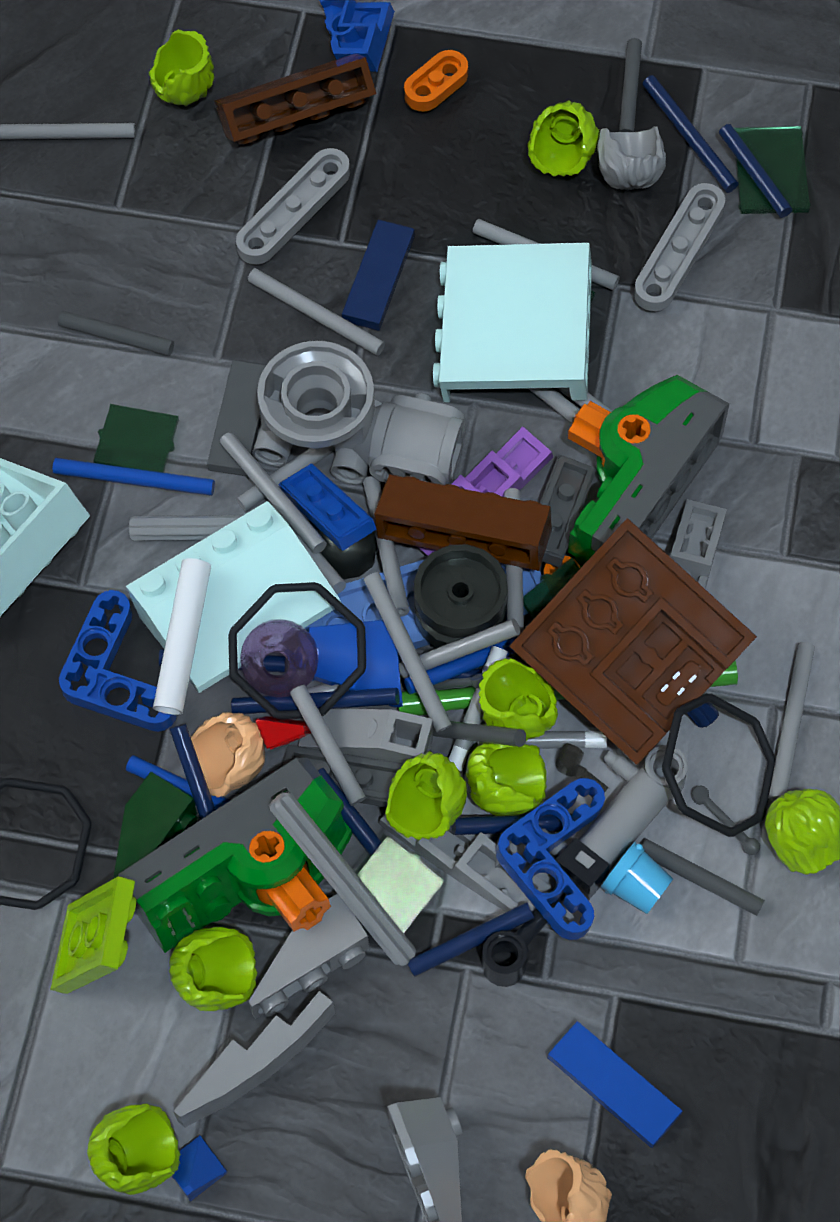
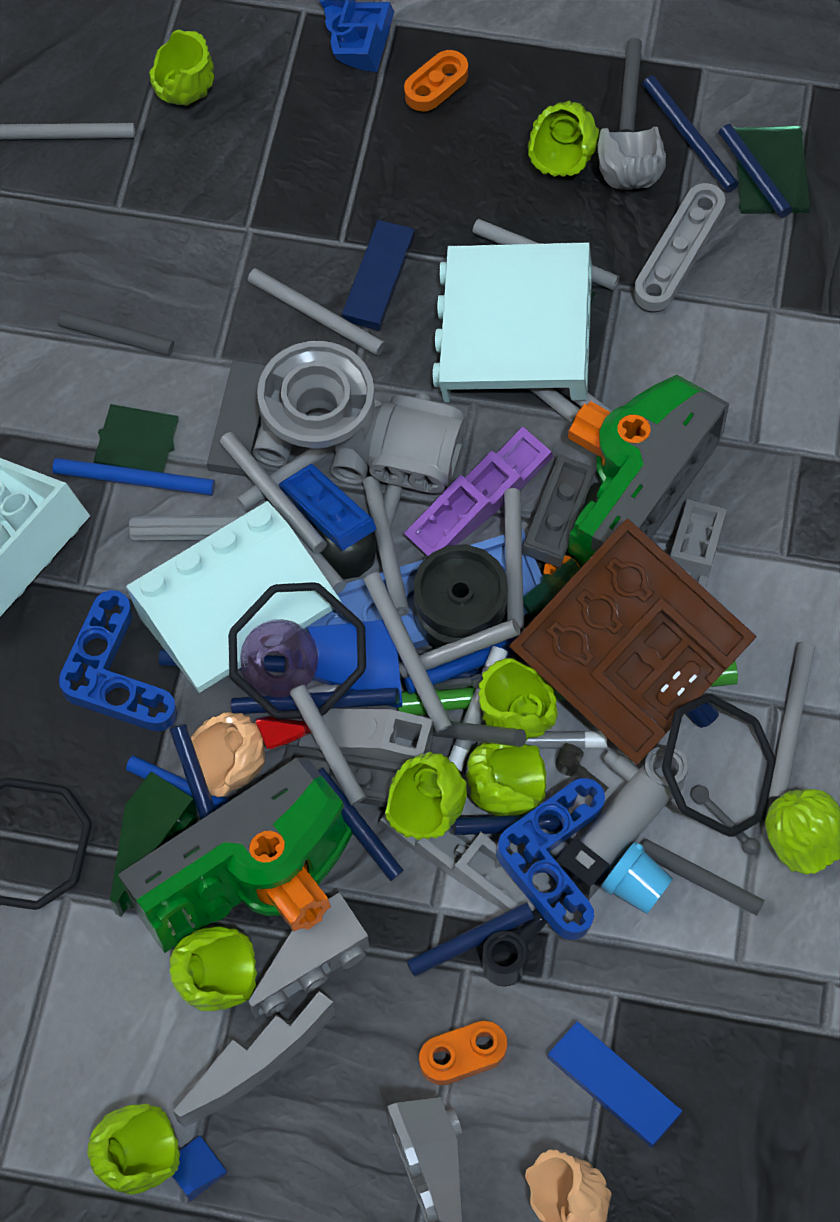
(94, 935): lime plate -> none
(182, 636): white piece -> none
(292, 206): light grey plate -> none
(295, 97): reddish brown brick -> none
(342, 878): light grey axle -> none
(399, 882): clear green piece -> none
(448, 515): reddish brown brick -> none
(464, 1054): none -> orange plate

